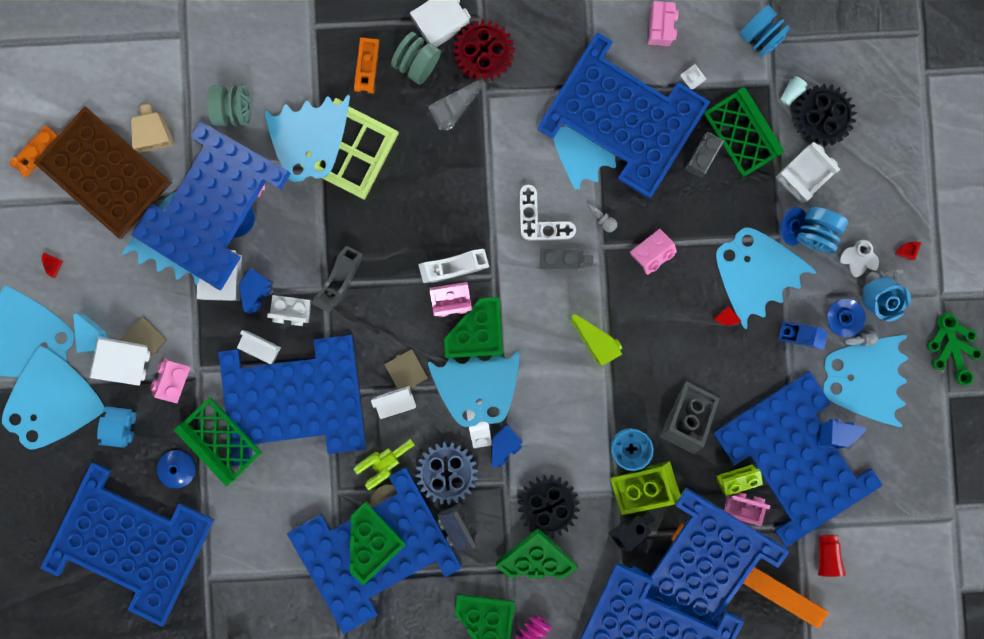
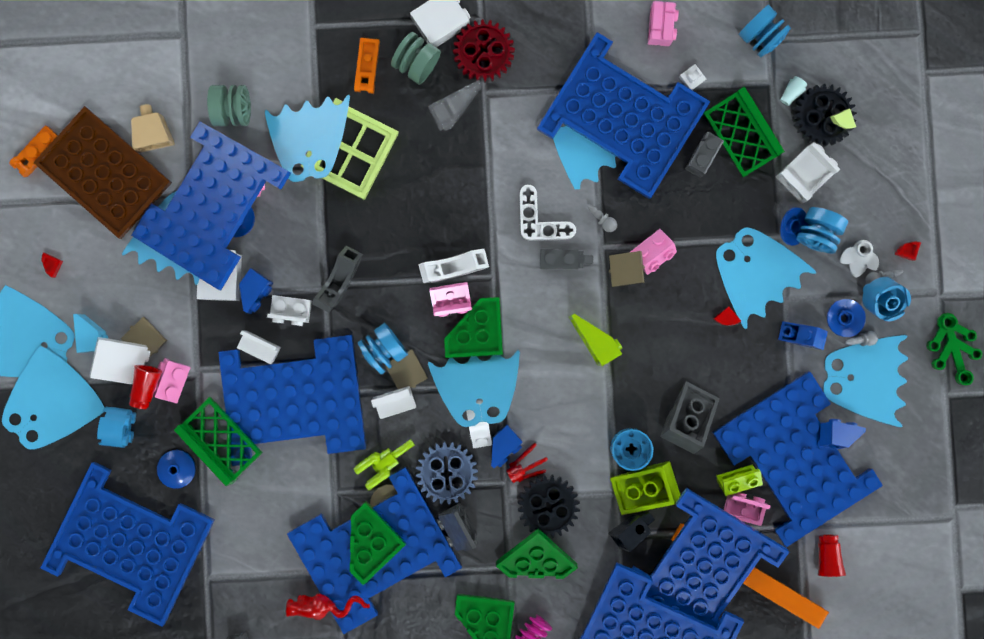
(143, 385): none -> red plant
(319, 606): none -> red animal
(382, 348): none -> dark azure wheel
(517, 473): none -> red plant
(626, 268): none -> dark tan piece
(844, 119): none -> yellowish green tile

